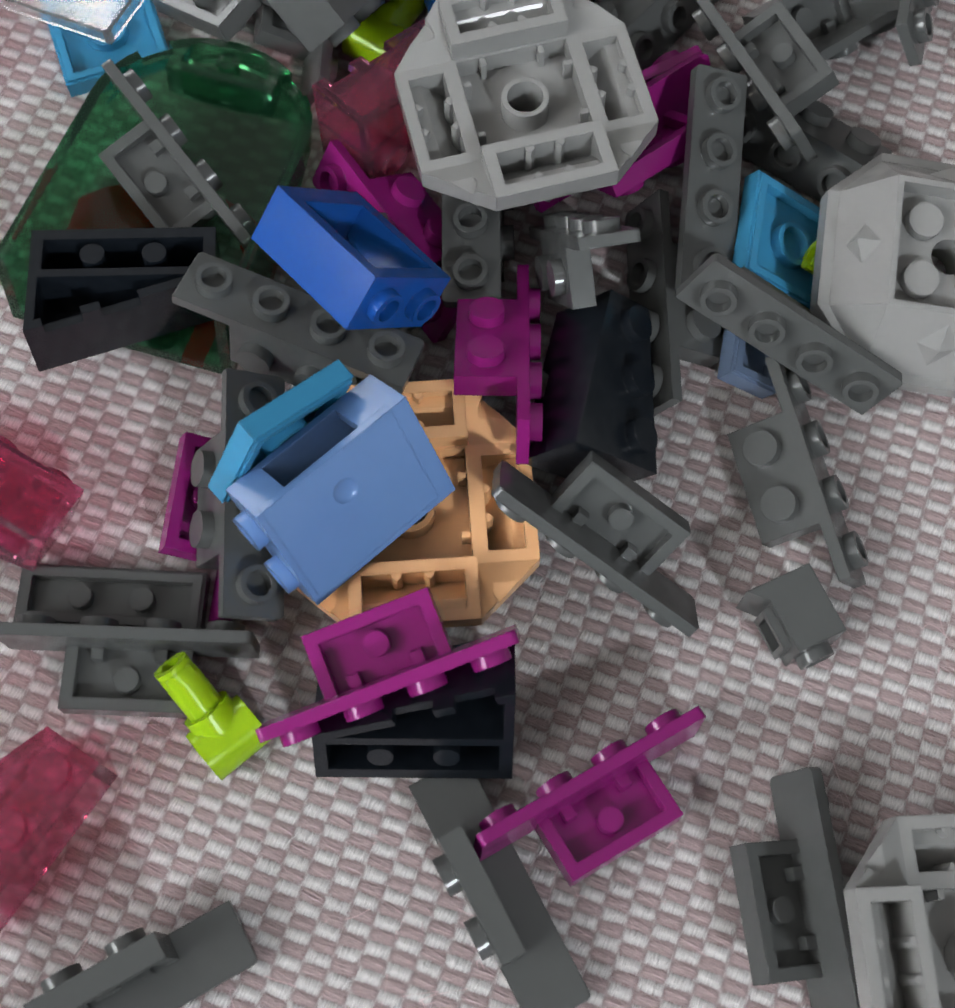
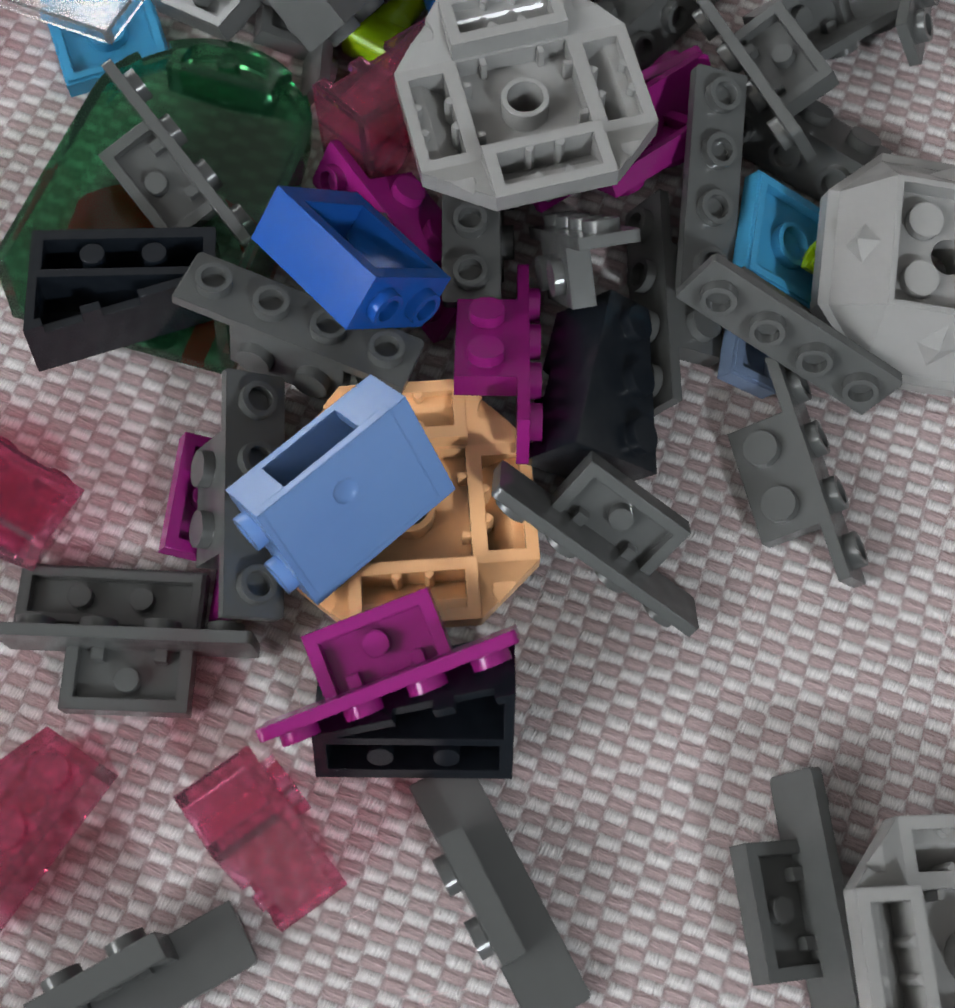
(218, 725): lime pin -> none
(256, 833): none -> clear pink wedge
(276, 423): dark azure tile -> none
(602, 810): magenta bracket -> none
(795, 617): dark grey window -> none

